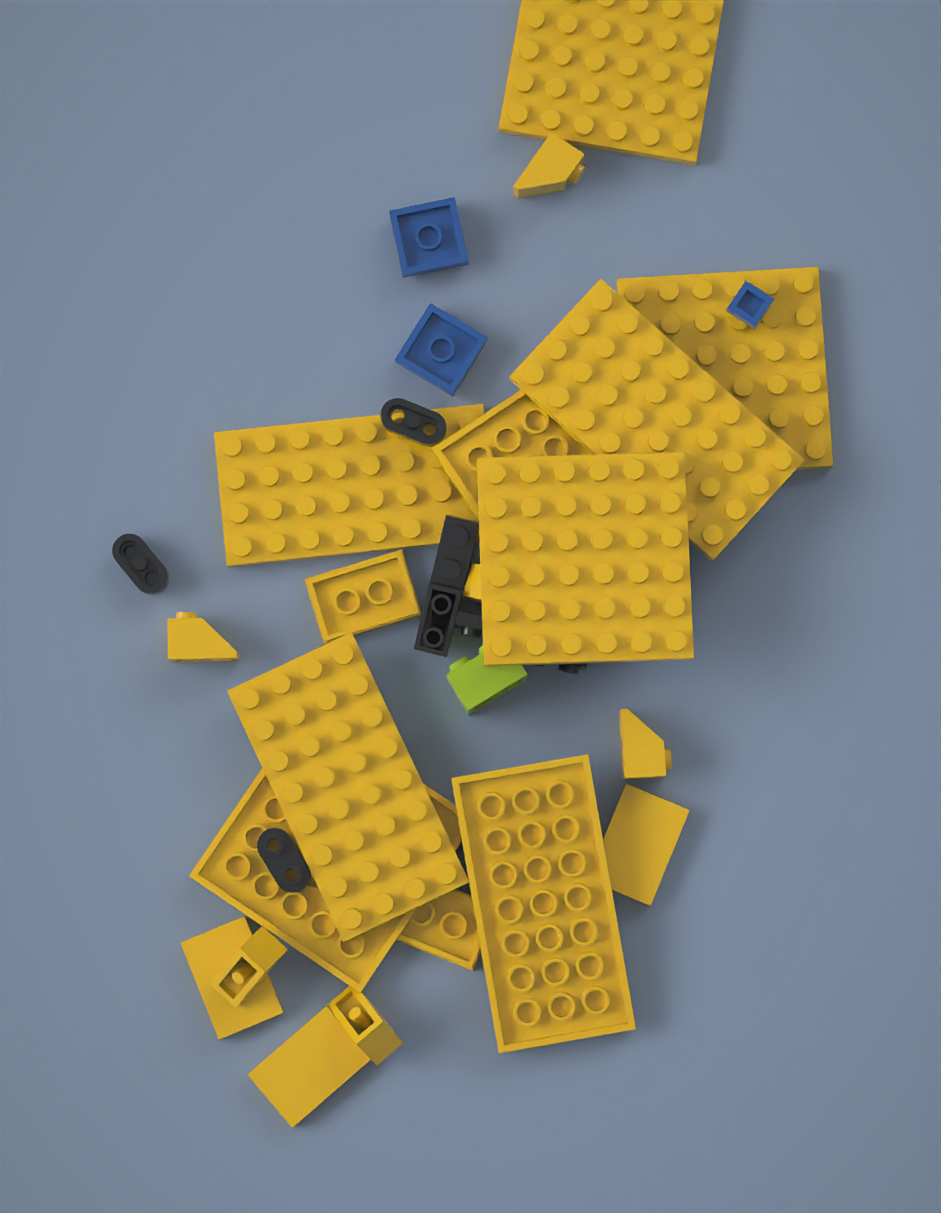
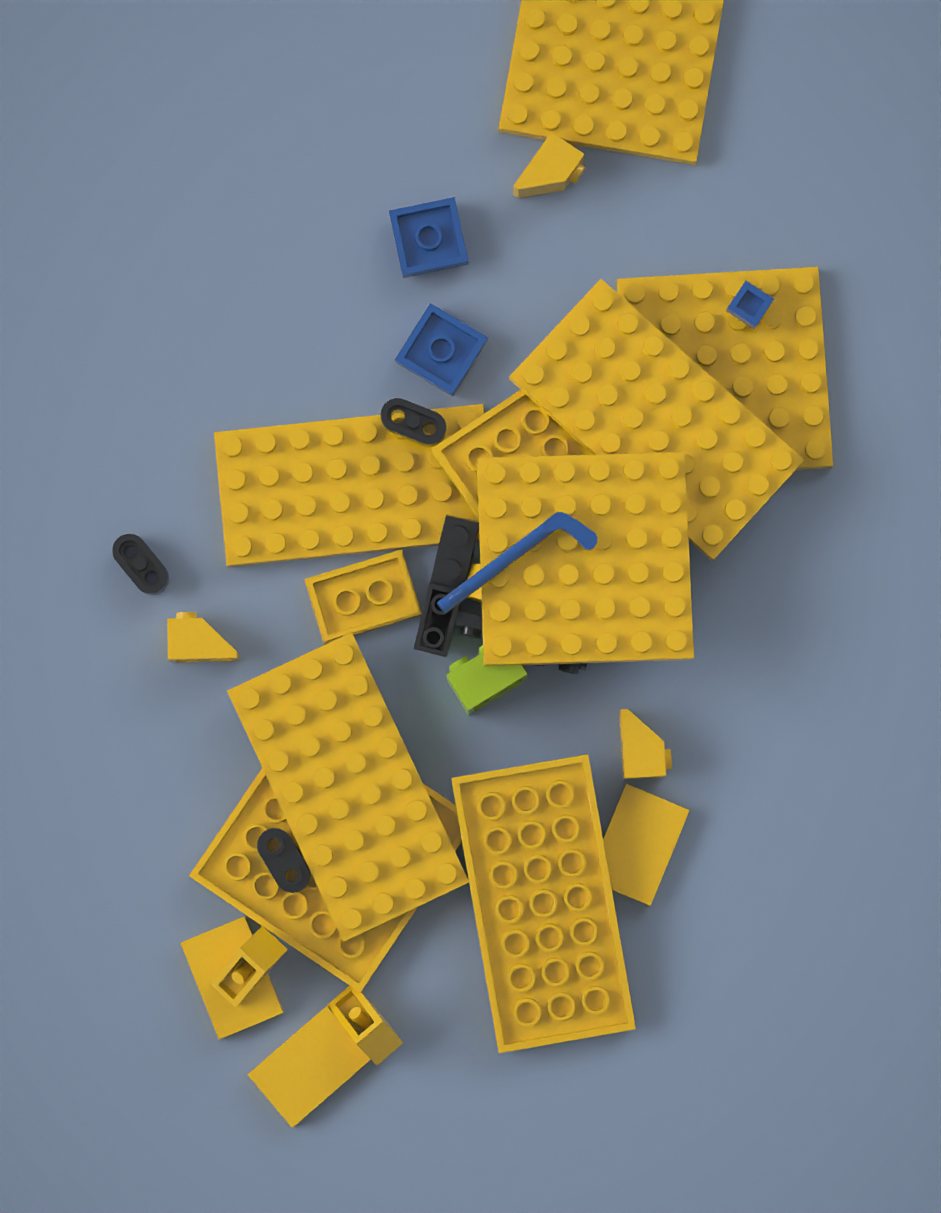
(445, 929): yellow tile -> none
(556, 522): none -> blue piece

